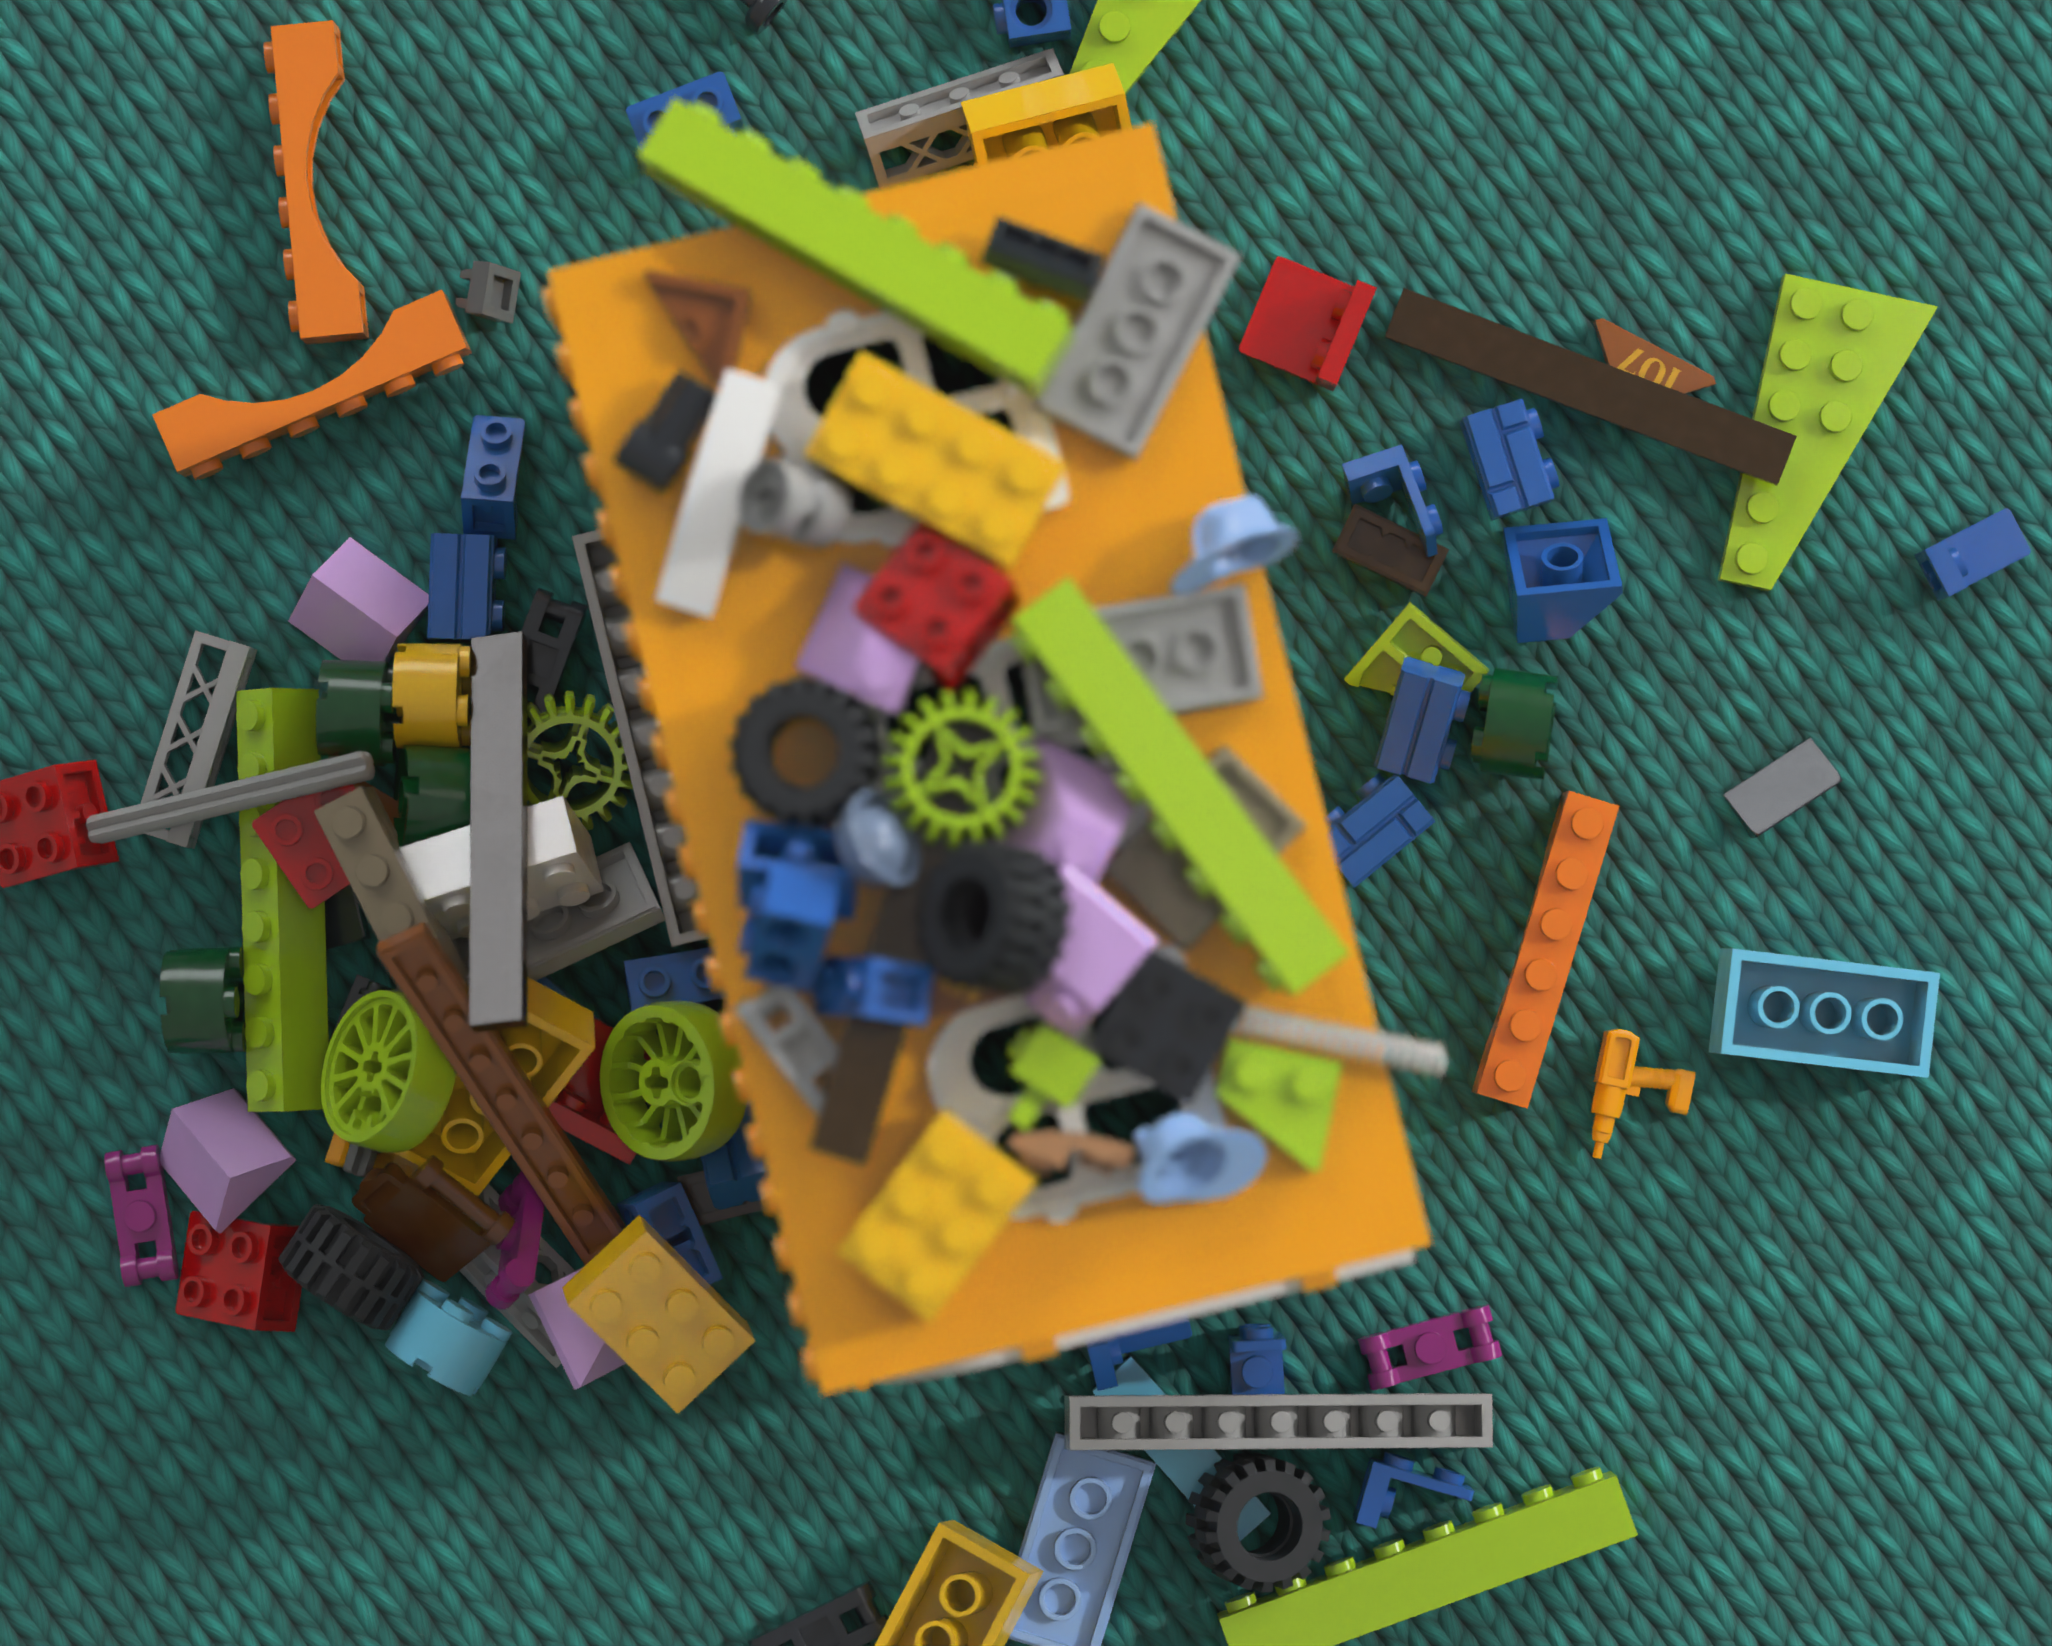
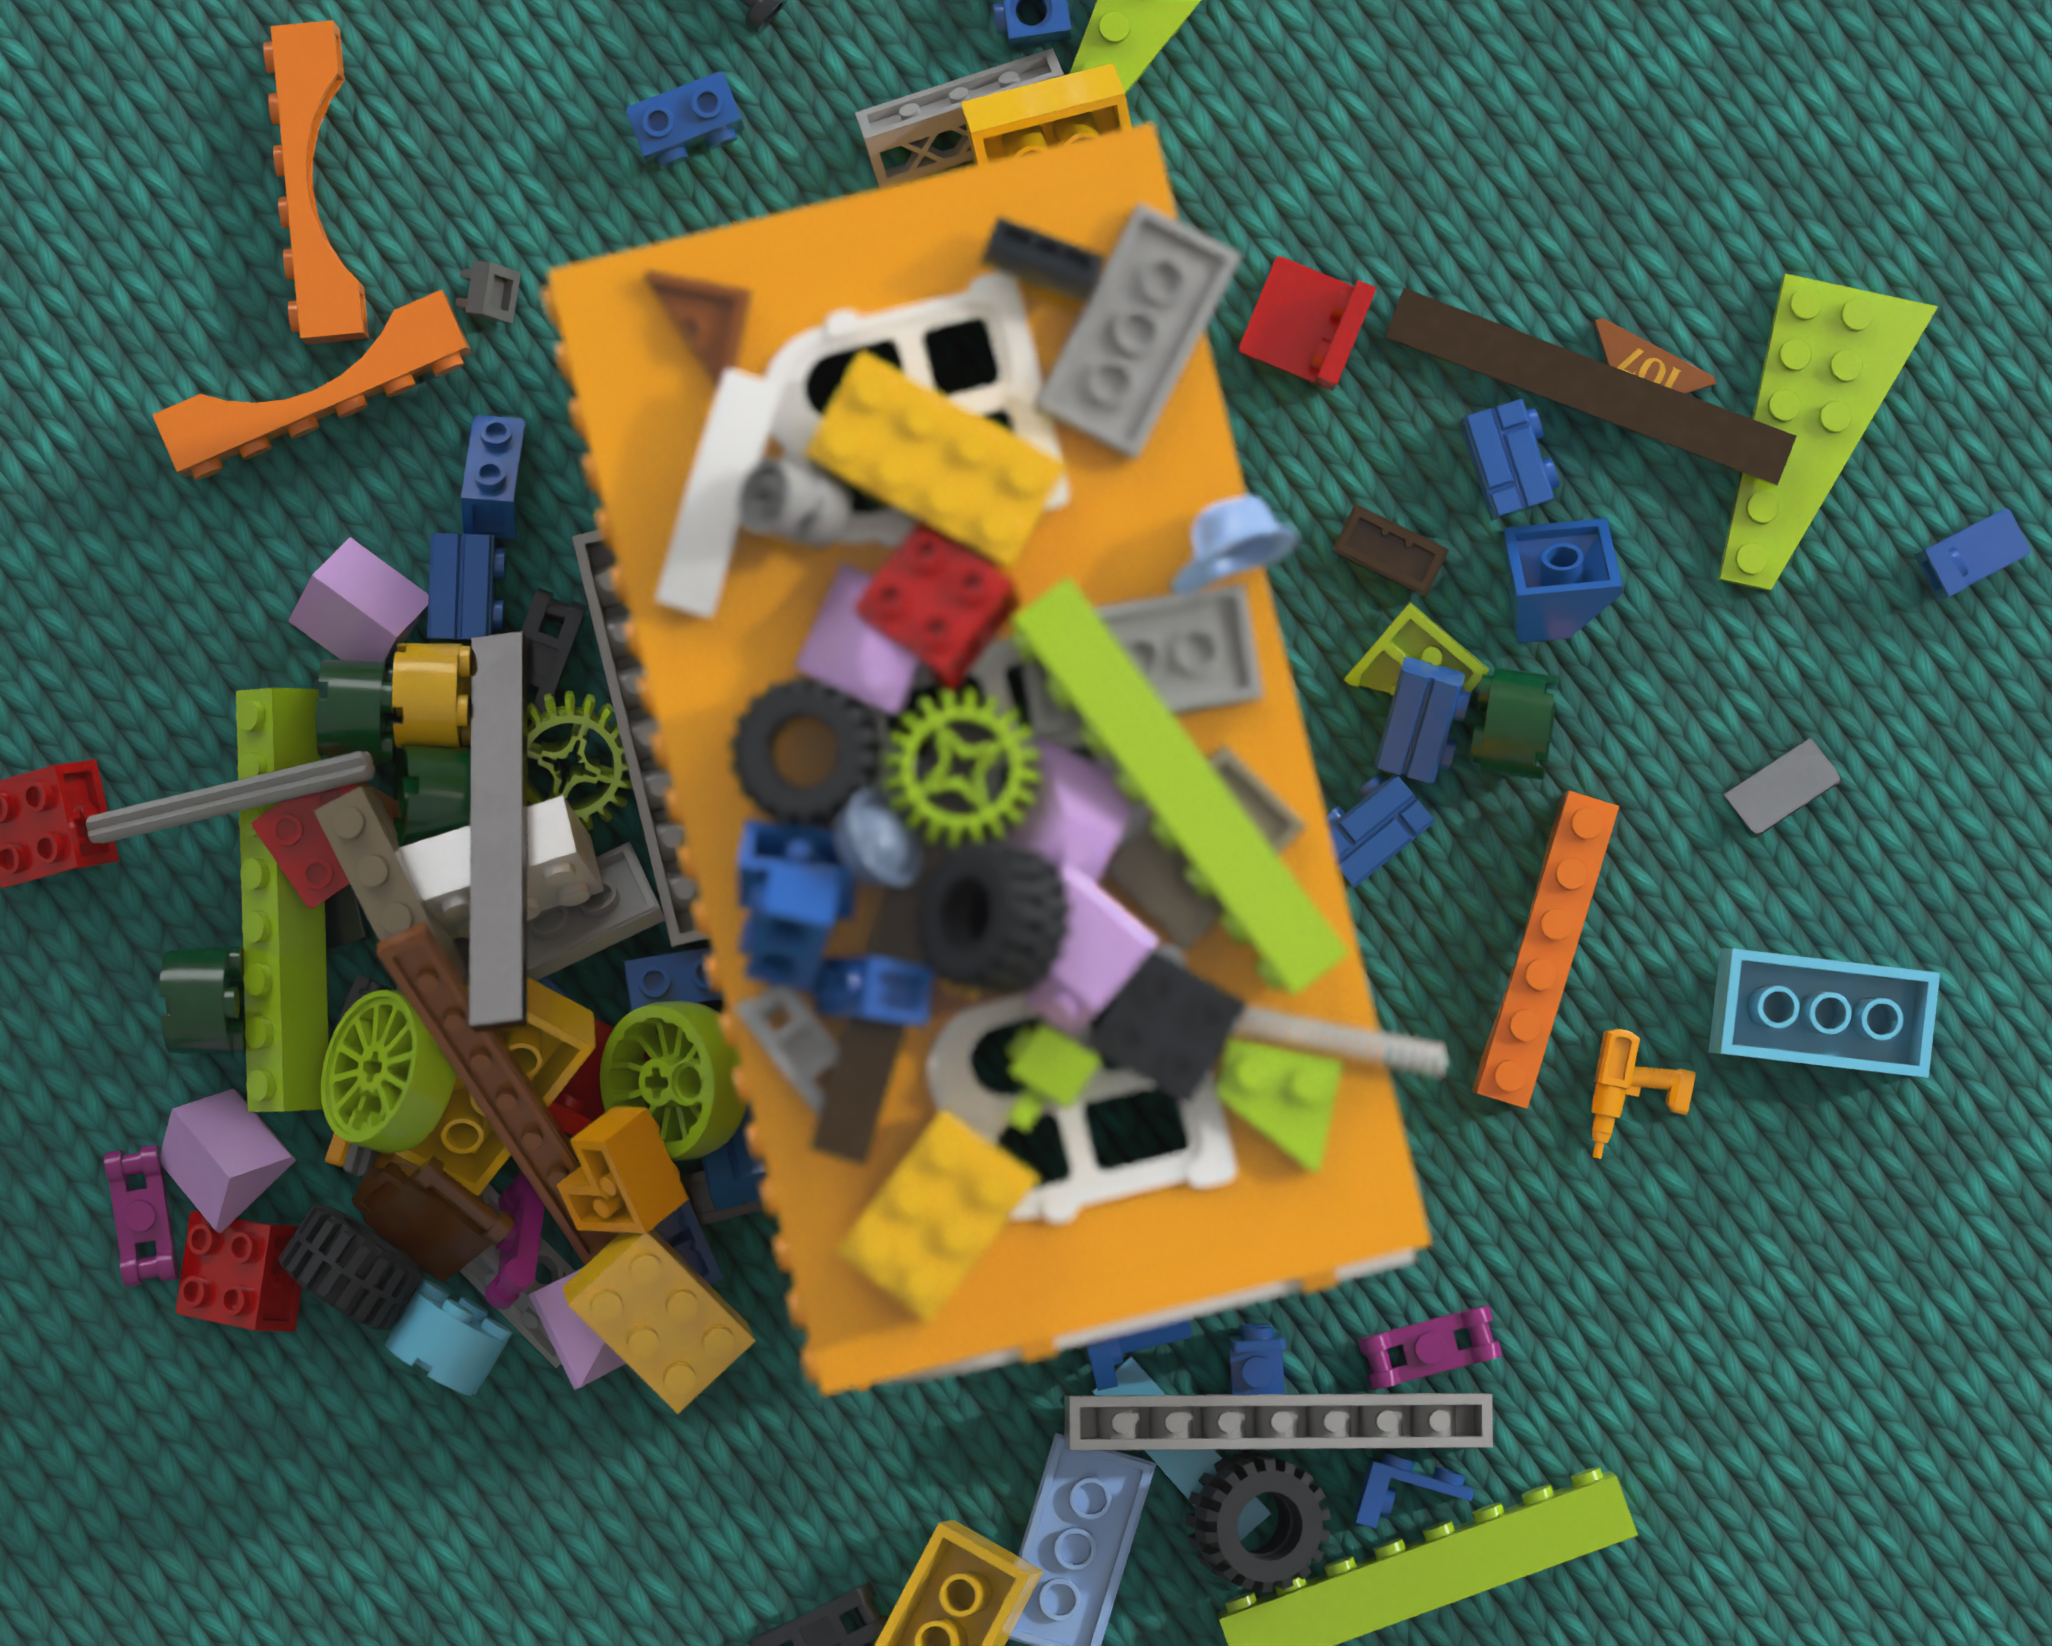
(213, 734): light grey fence -> none
(623, 1174): none -> light orange brick
(660, 444): black piece -> none
(856, 246): lime brick -> none
(1048, 1148): medium nougat slope -> none
(1194, 1162): light blue piece -> none
(1387, 471): blue bracket -> none

